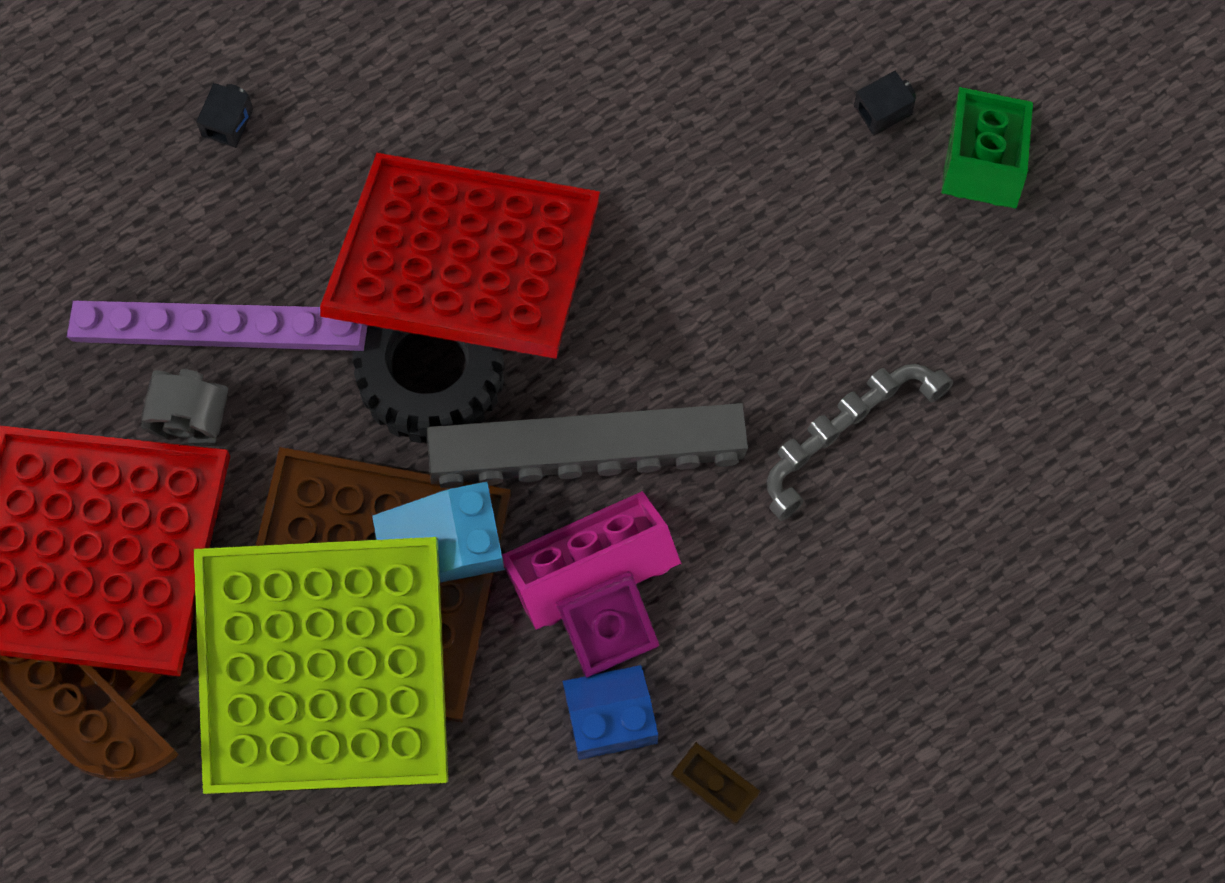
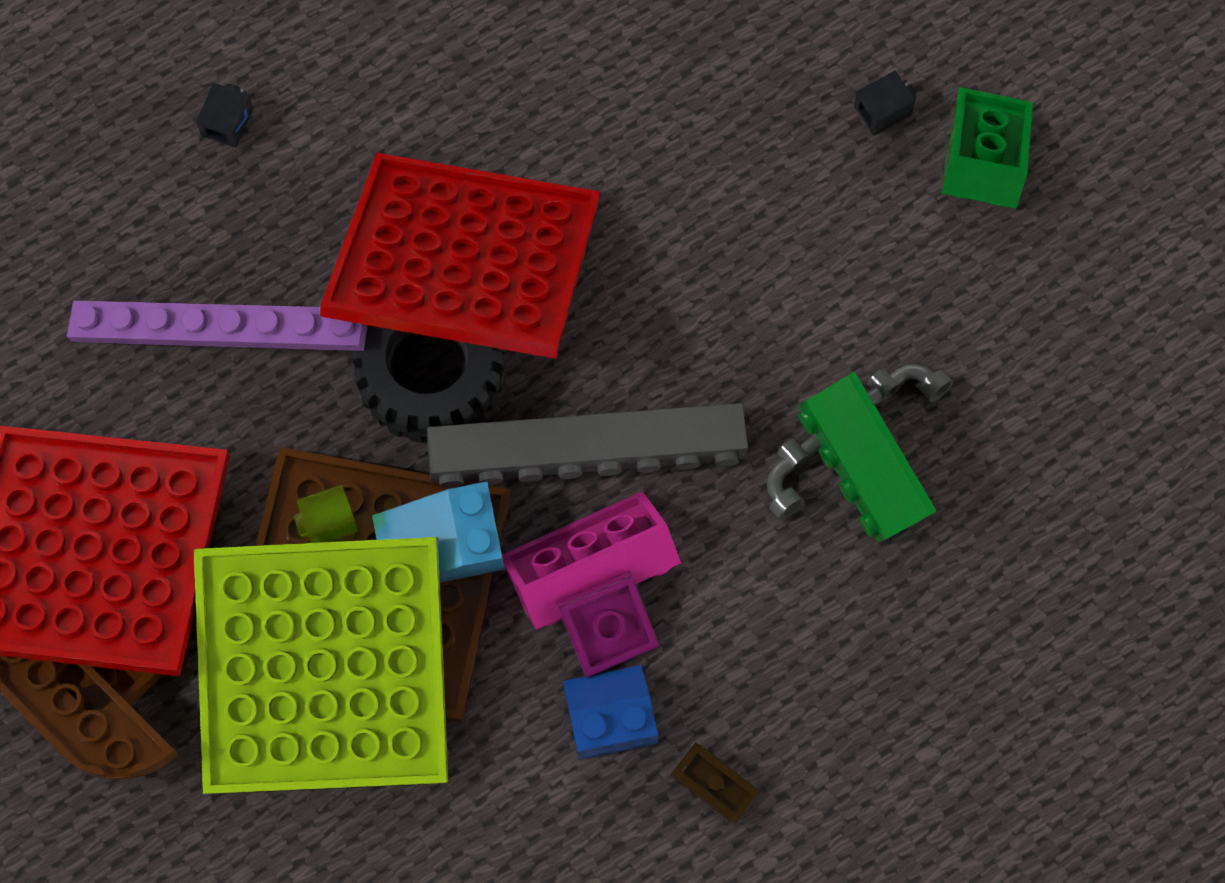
(184, 407): dark grey brick -> none
(325, 516): none -> clear neon green brick
(865, 458): none -> green slope

